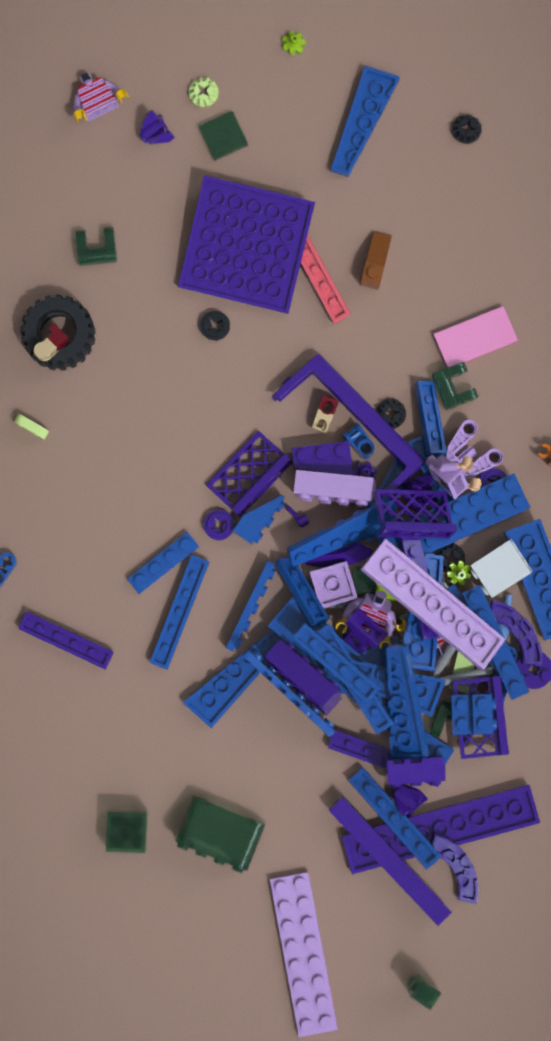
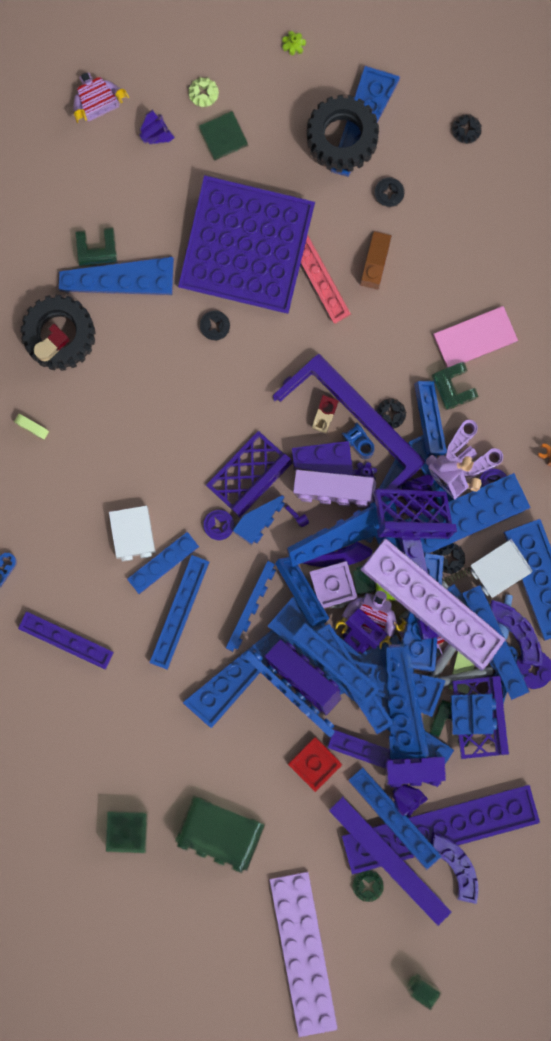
(132, 533): none -> white brick
(137, 277): none -> blue wing
(315, 764): none -> red plate
(348, 110): none -> black tyre
(369, 876): none -> clear green gear
(395, 186): none -> black gear
(456, 570): lime plant -> none

